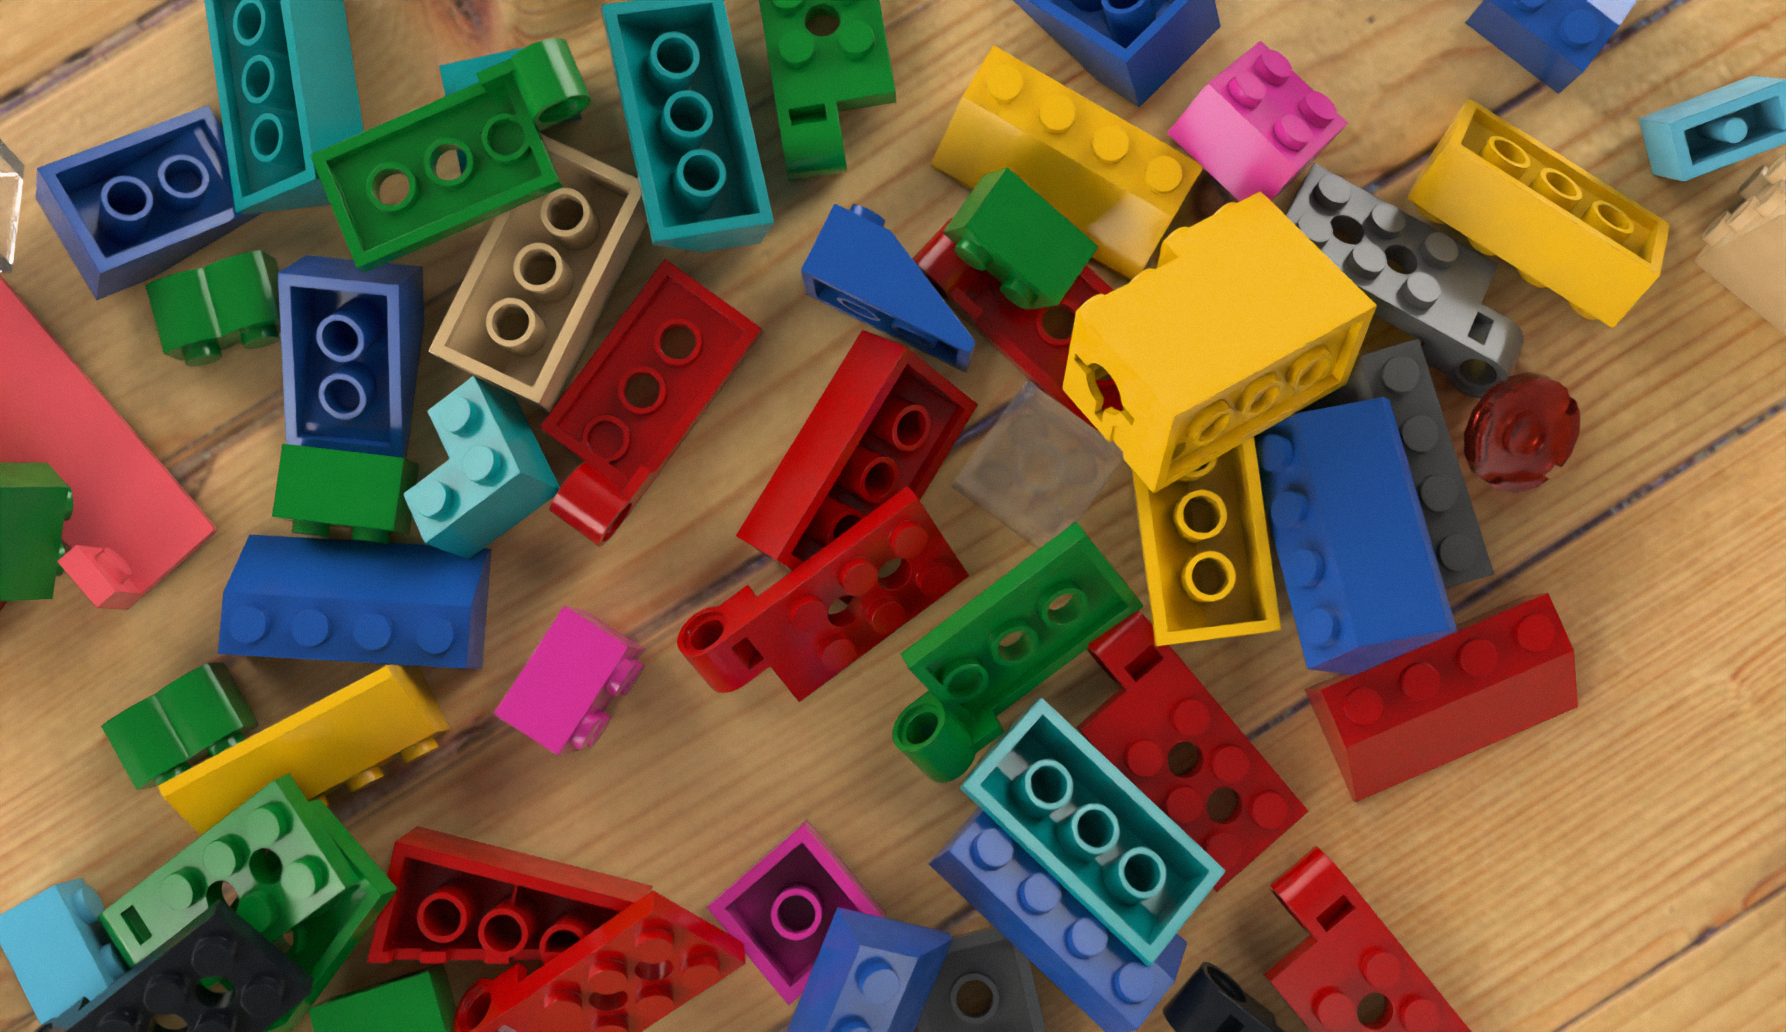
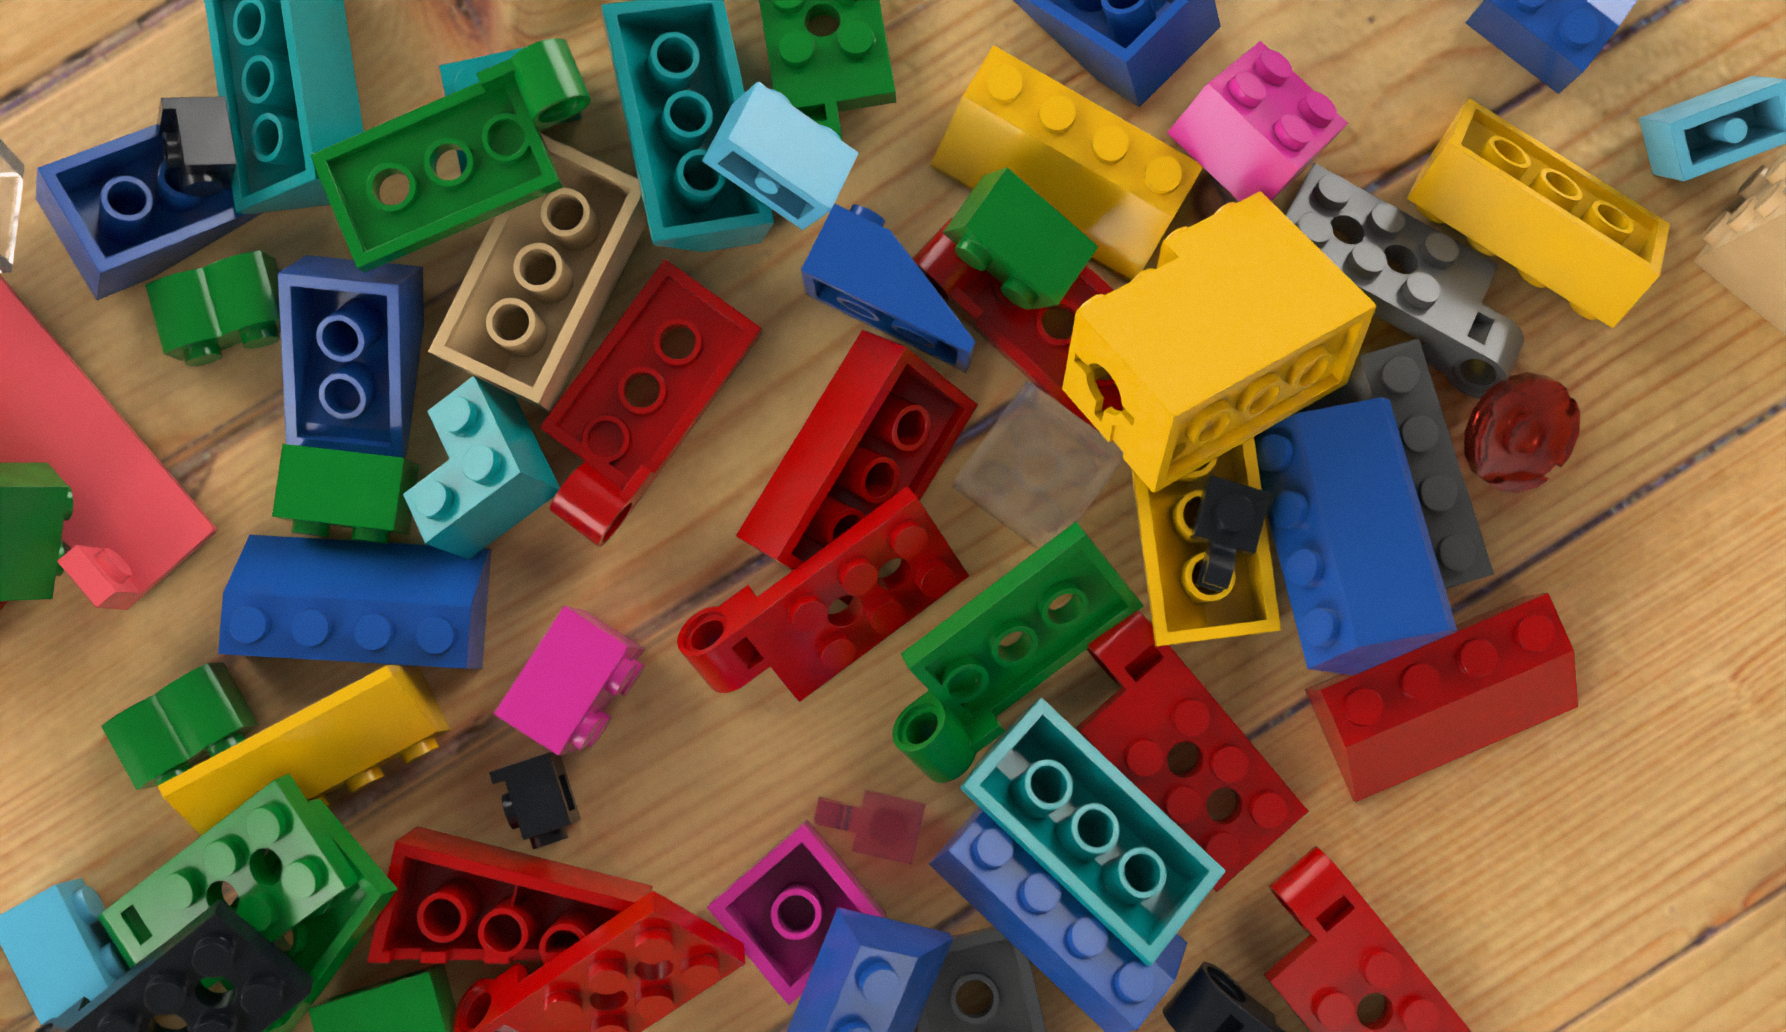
(197, 143): none -> brick
(538, 798): none -> black brick
(781, 156): none -> medium azure brick
(882, 826): none -> clear pink plate
(1230, 522): none -> black plate

